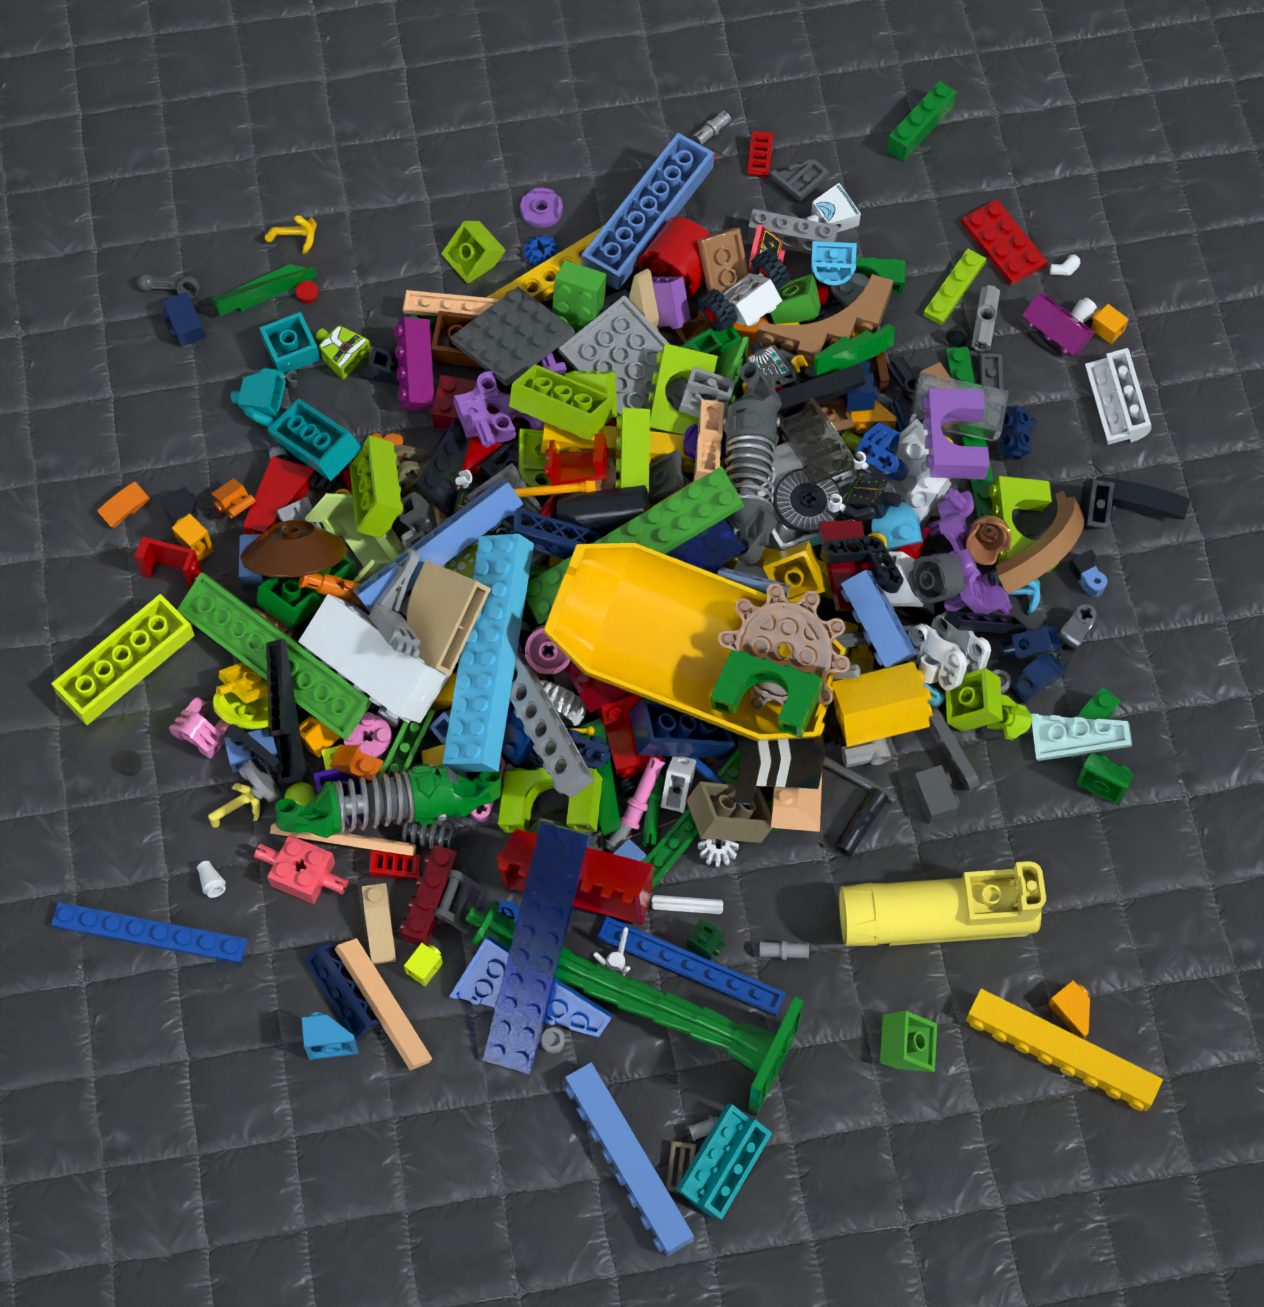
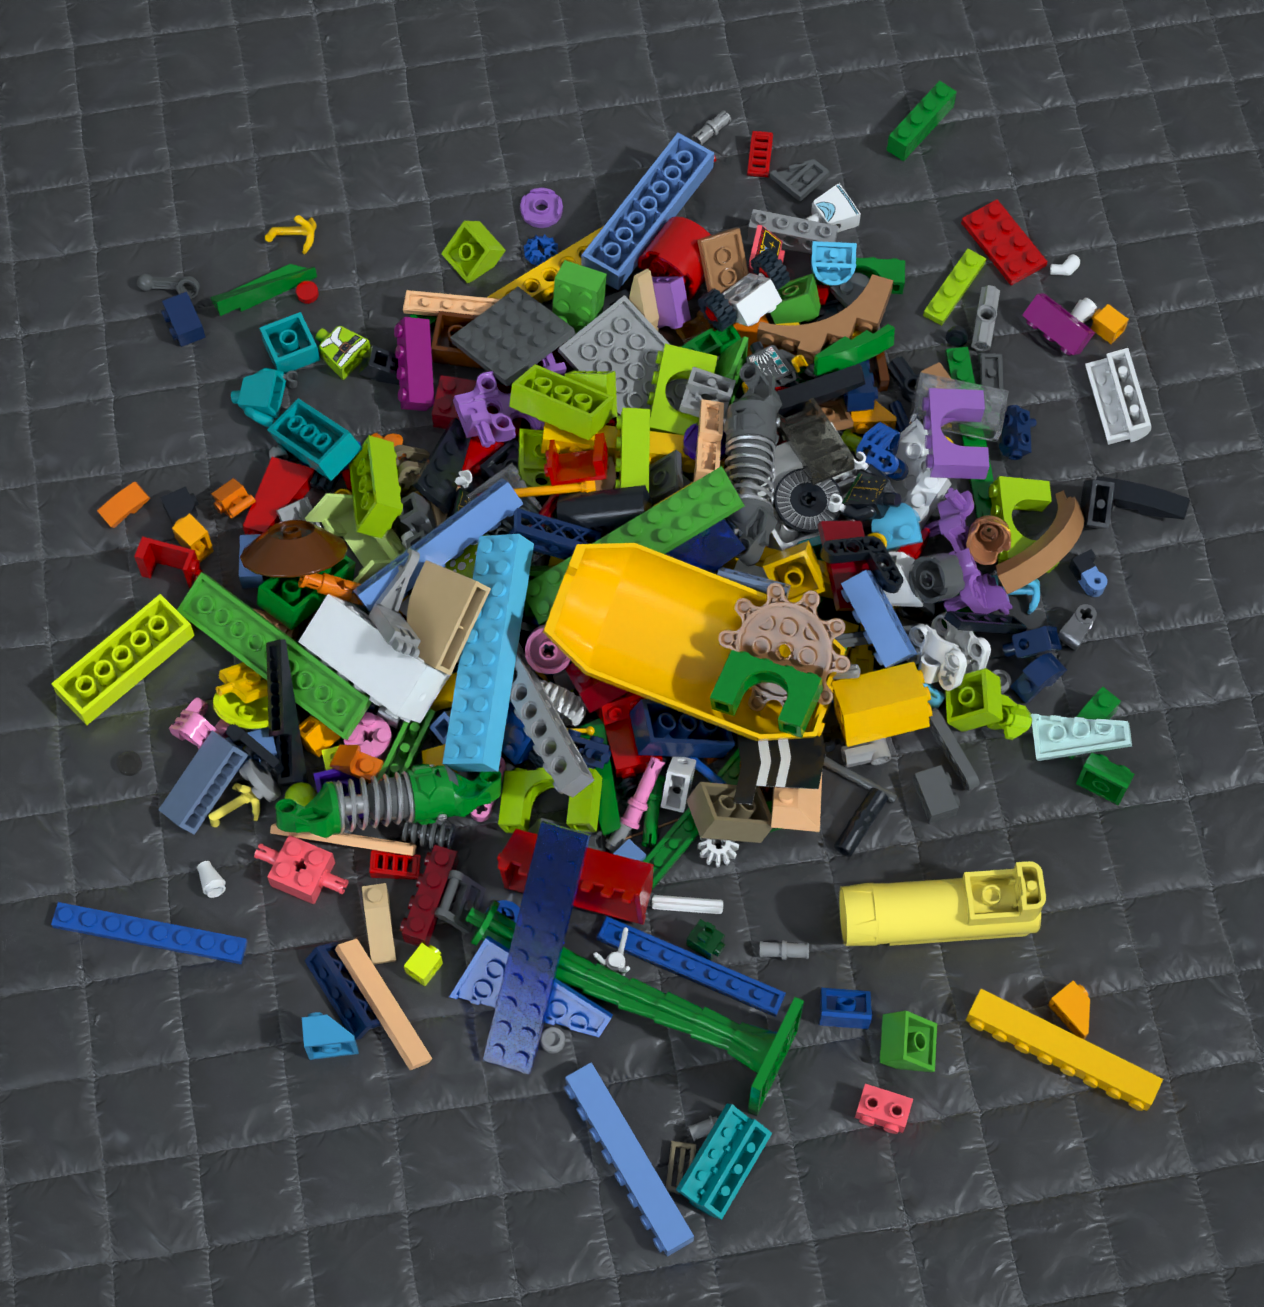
(203, 782): none -> sand blue brick
(845, 1008): none -> blue slope
(883, 1109): none -> coral brick

